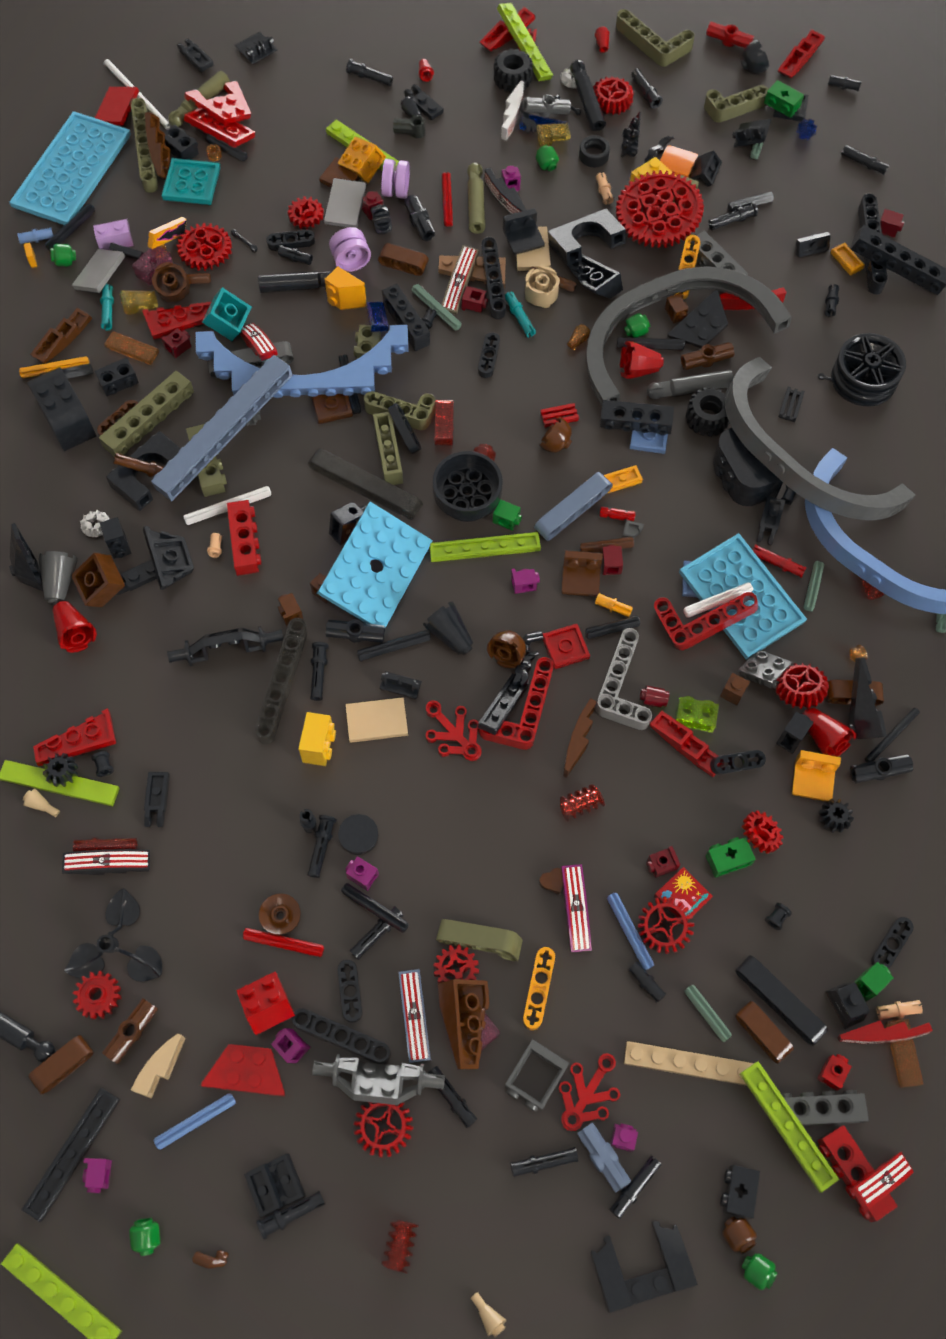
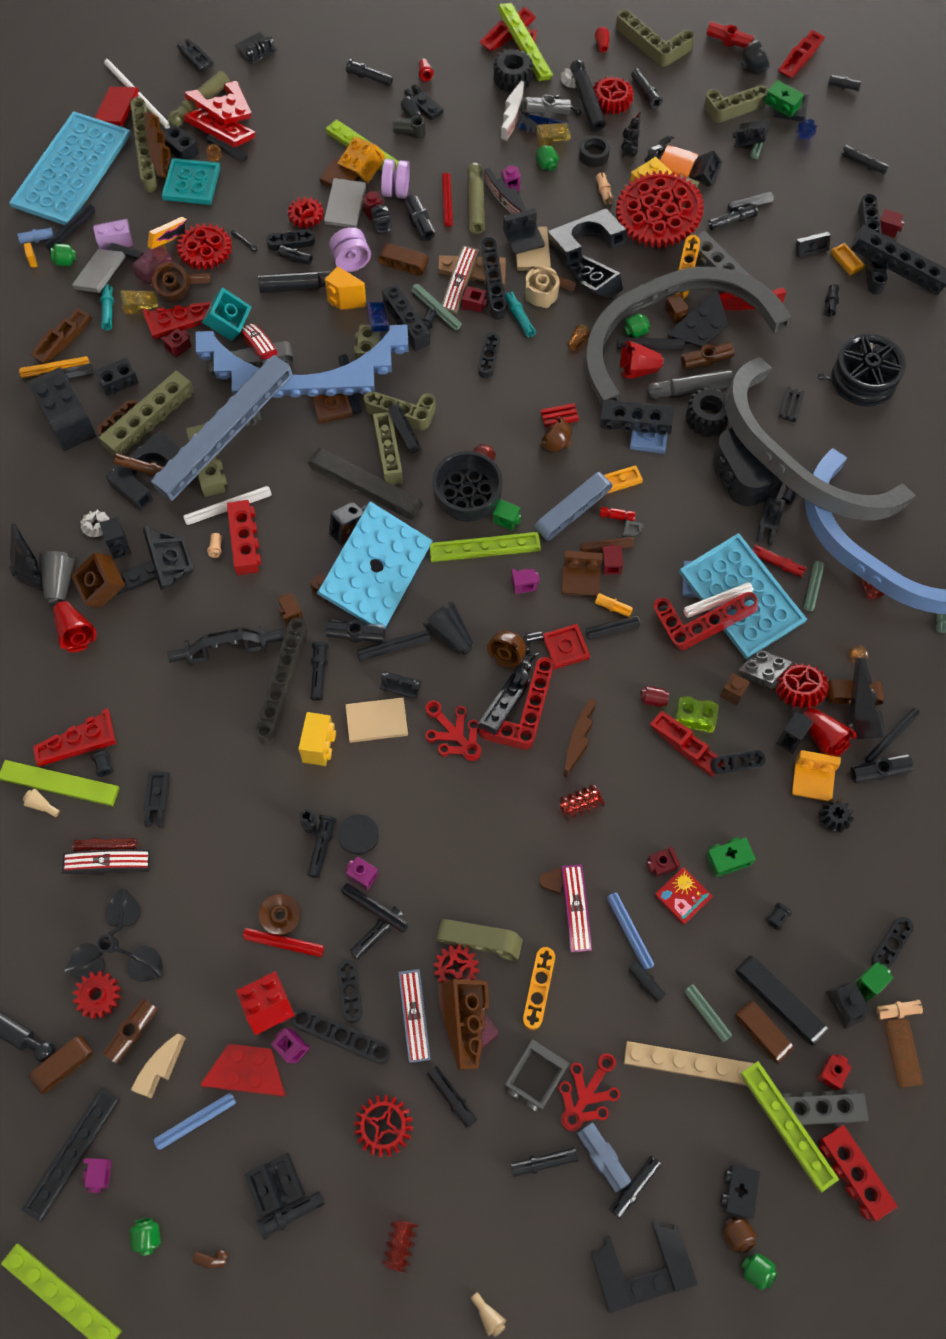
(53, 771): black gear -> none
(131, 347): clear orange tile -> none
(378, 1081): dark grey plate -> none
(444, 422): clear red beam -> none
(616, 681): light grey beam -> none
(624, 1137): magenta brick -> none
(660, 908): red gear -> none
(762, 832): red gear -> none
(878, 1034): red slope -> none
(882, 1181): slope -> none

